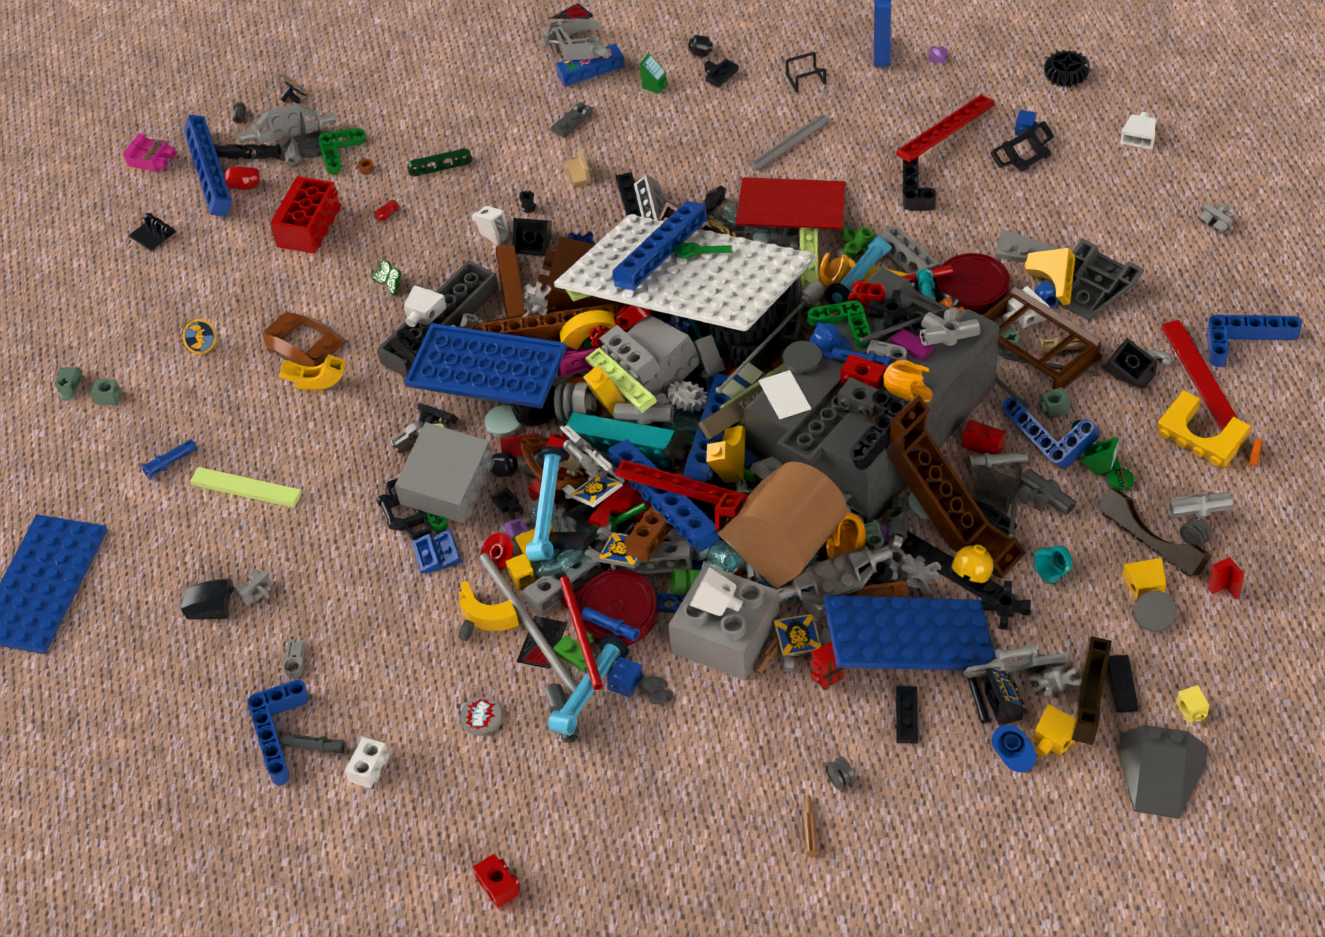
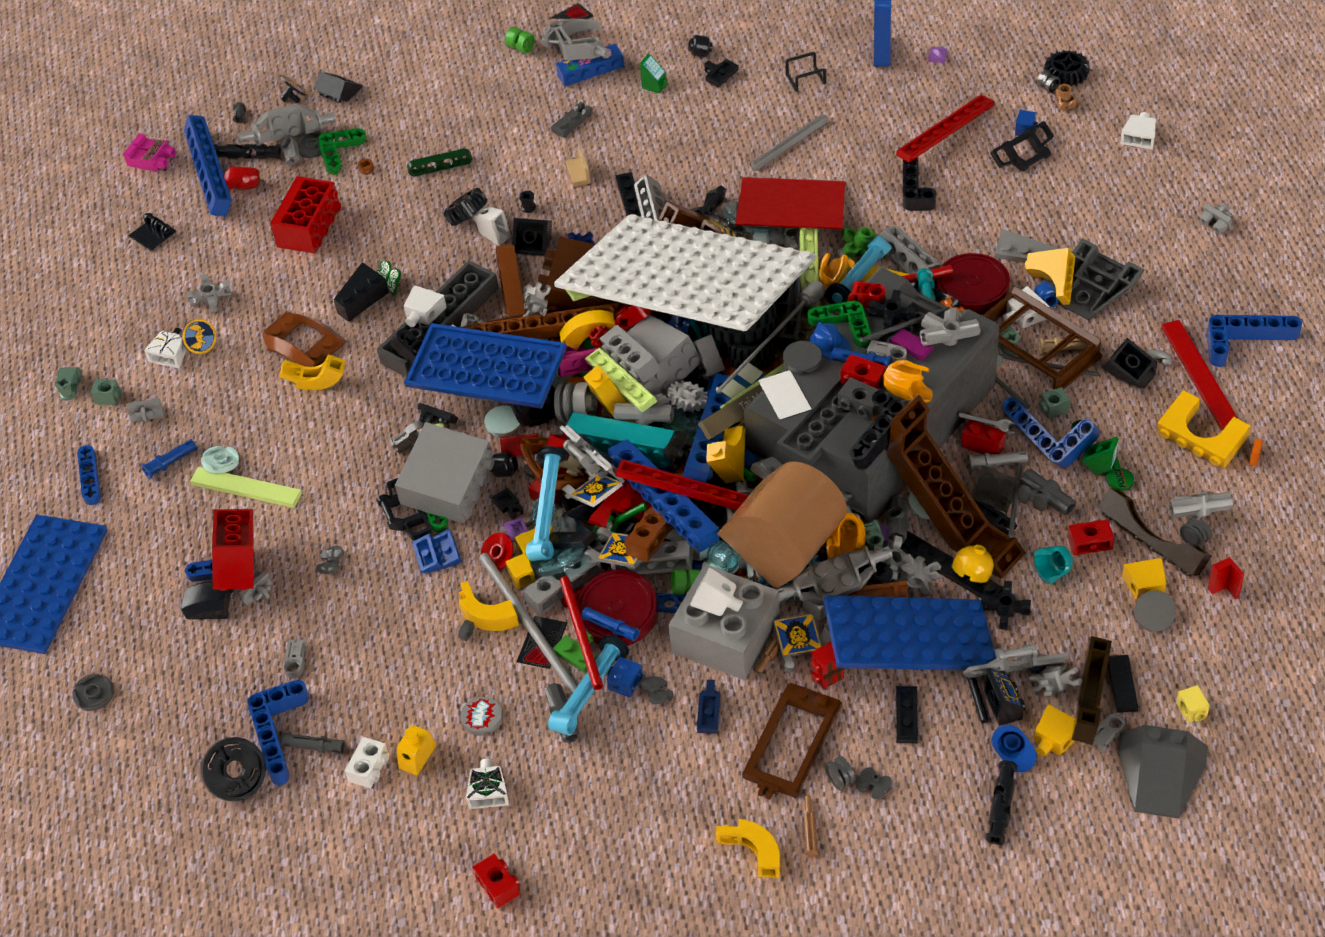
(89, 474): none -> blue beam
(93, 692): none -> dark grey tile
(145, 410): none -> light grey hips
(166, 349): none -> white torso
(203, 572): none -> blue beam
(209, 293): none -> light grey pin
(217, 778): none -> black piece
(220, 459): none -> light aqua tile
(233, 549): none -> red brick
(332, 556): none -> dark grey piece
(336, 87): none -> slope
(360, 292): none -> black wedge
(386, 210): red arm -> none
(414, 749): none -> yellow torso
(465, 206): none -> black gear
(486, 786): none -> torso
(519, 40): none -> bright green wheel
(659, 245): blue brick -> none
(691, 249): green piece -> none
(709, 709): none -> dark blue hinge
(727, 507): red panel -> none
(758, 840): none -> yellow arch
(806, 700): none -> reddish brown animal
(880, 785): none -> dark grey piece
(1000, 424): none -> light grey flag
(1001, 802): none -> black piece
(1048, 81): none -> flat silver wheel
(1065, 98): none -> medium nougat plate
(1090, 537): none -> red brick
(1106, 733): none -> light grey piece

